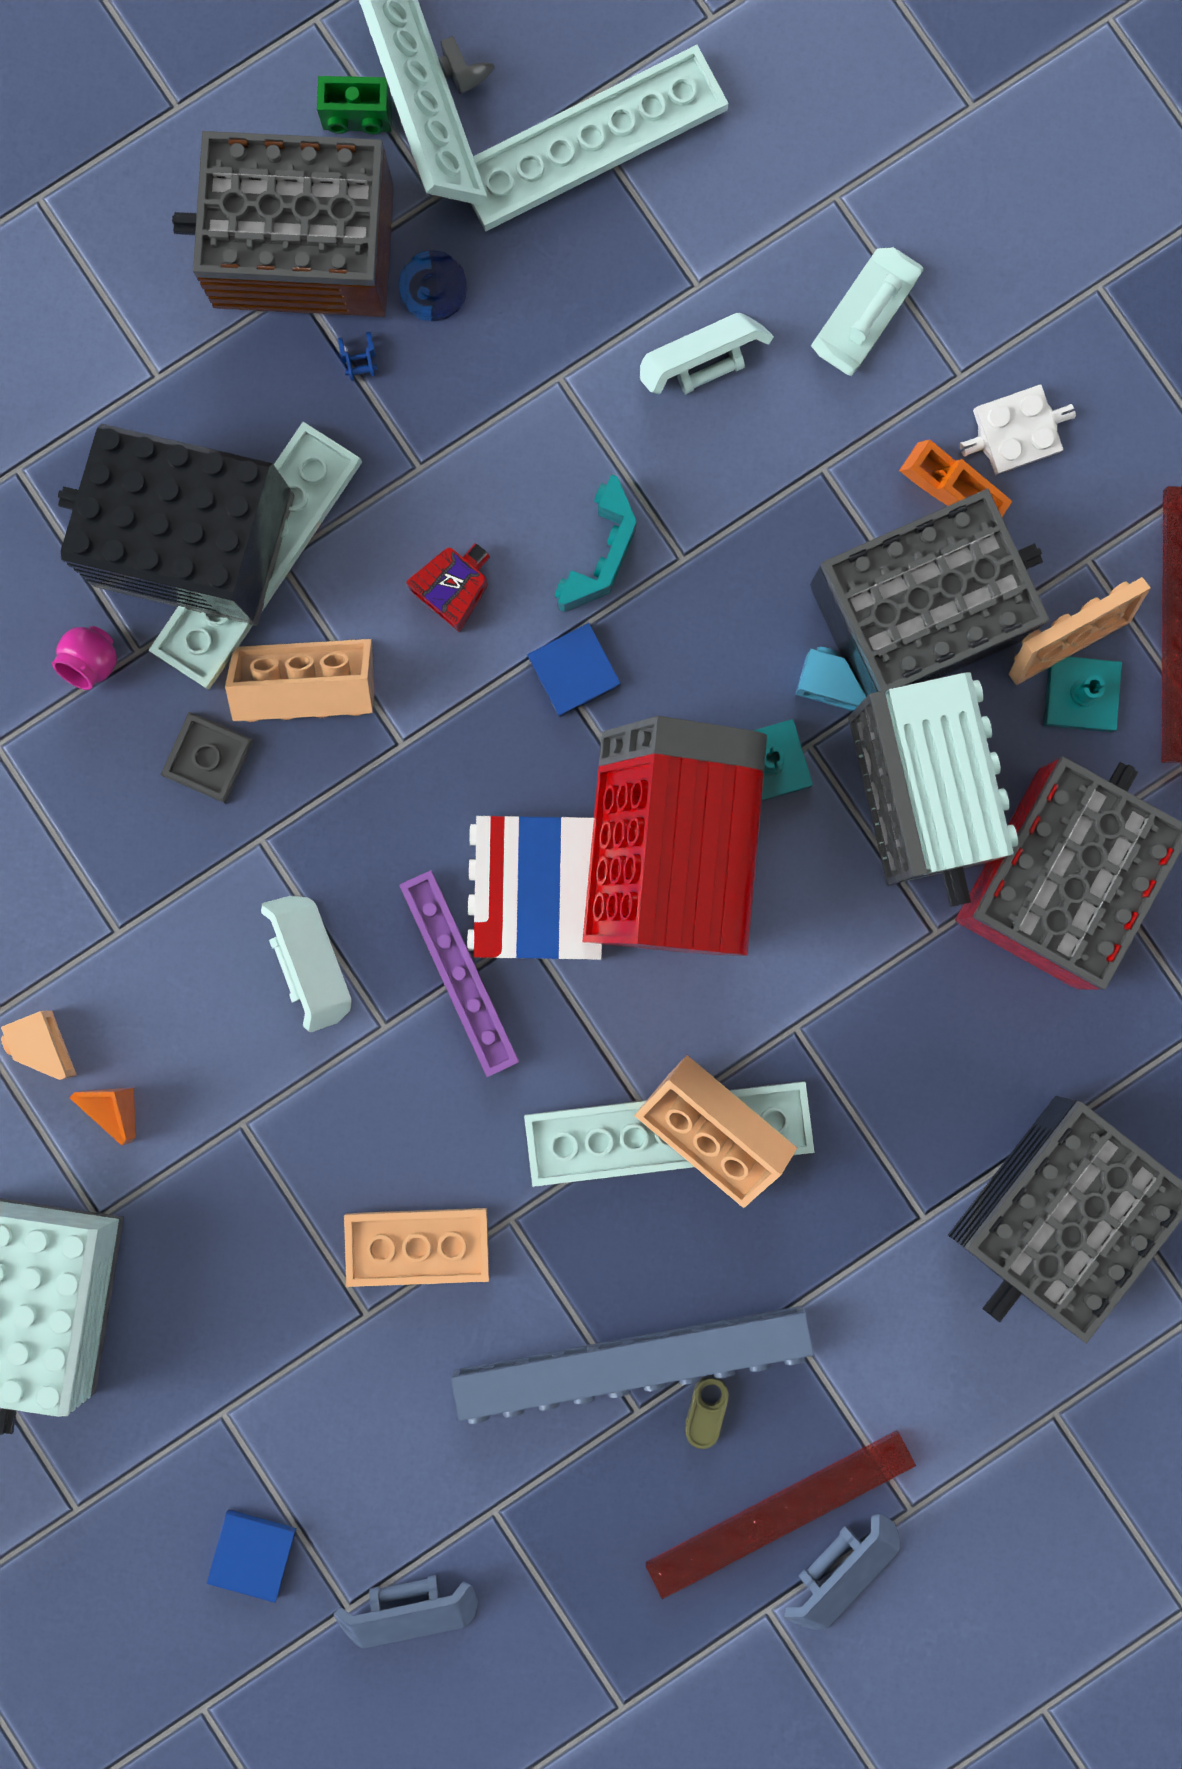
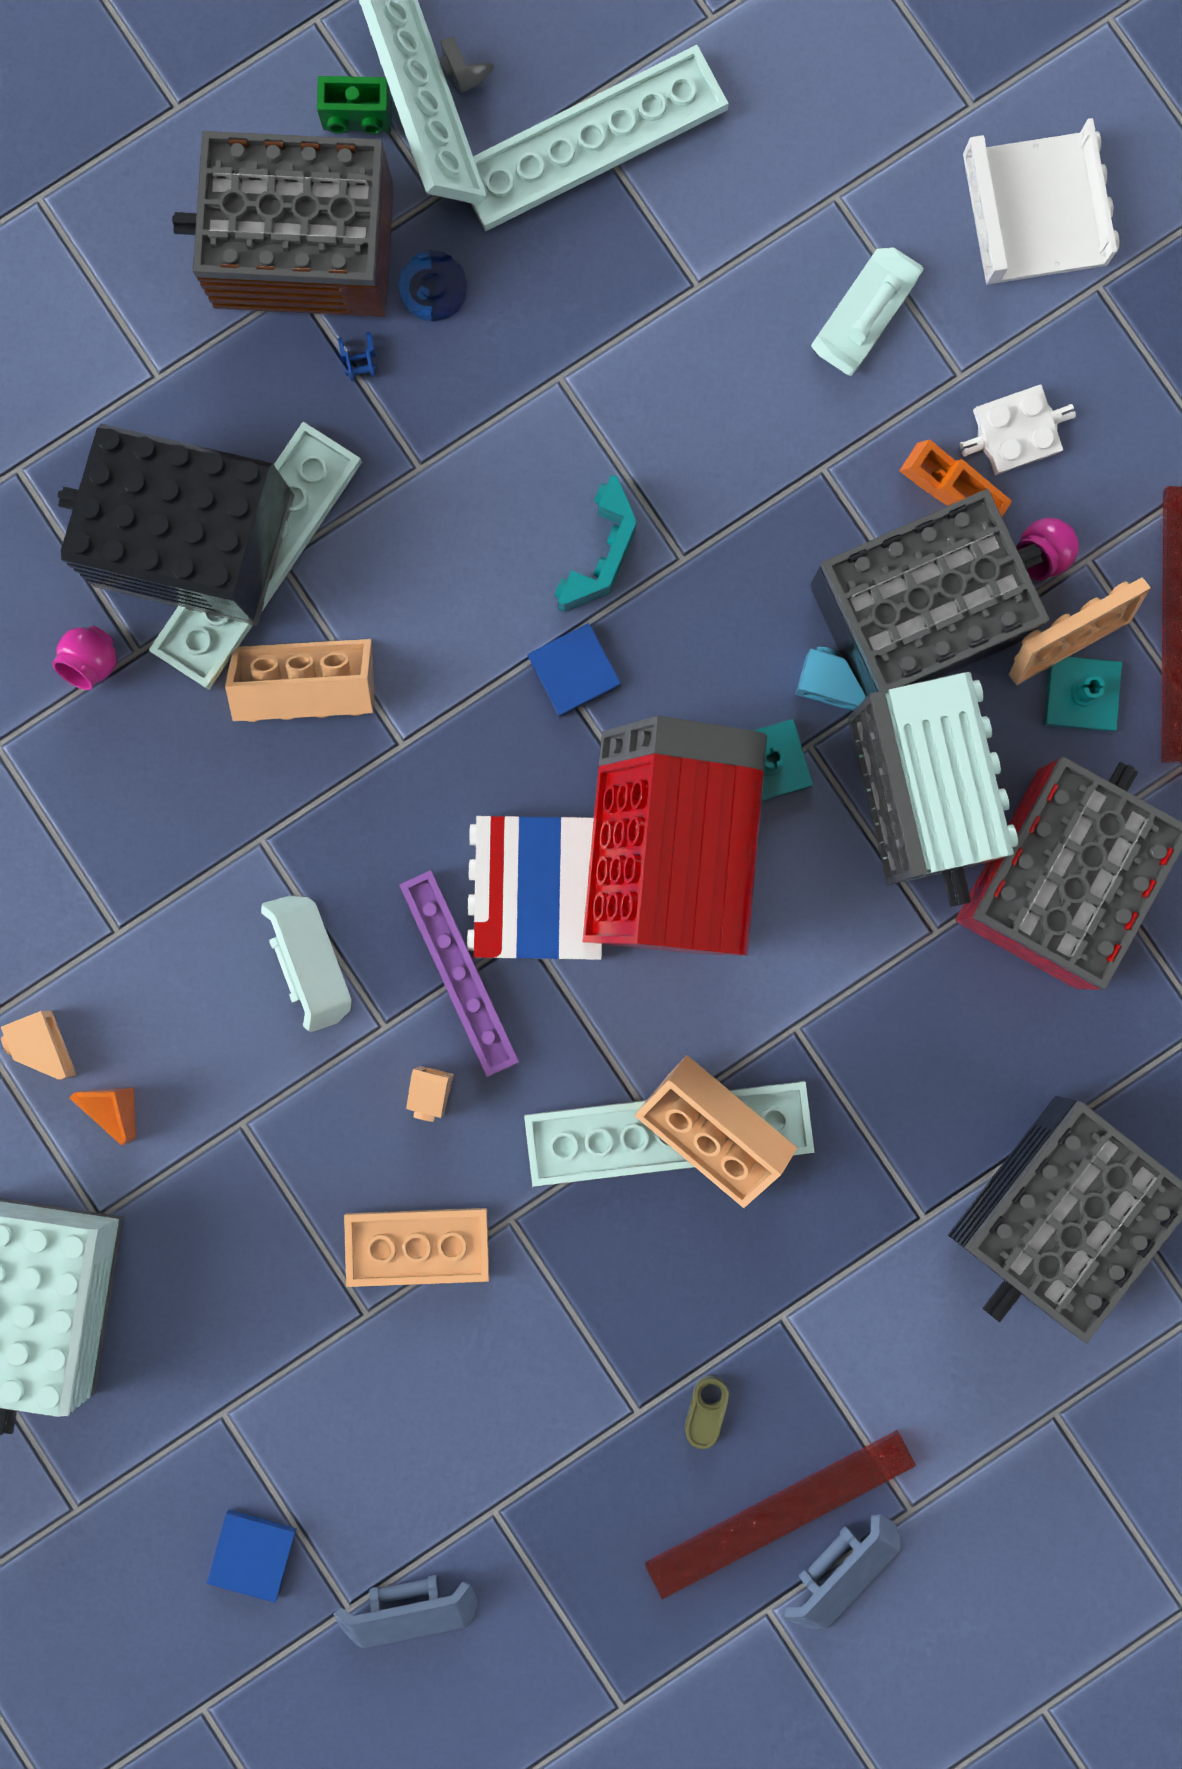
(207, 757): dark grey tile -> none
(429, 1093): none -> light nougat slope
(452, 584): torso -> none
(631, 1364): sand blue brick -> none
(698, 348): light aqua piece -> none
(1041, 205): none -> white panel
(1057, 543): none -> dark pink piece

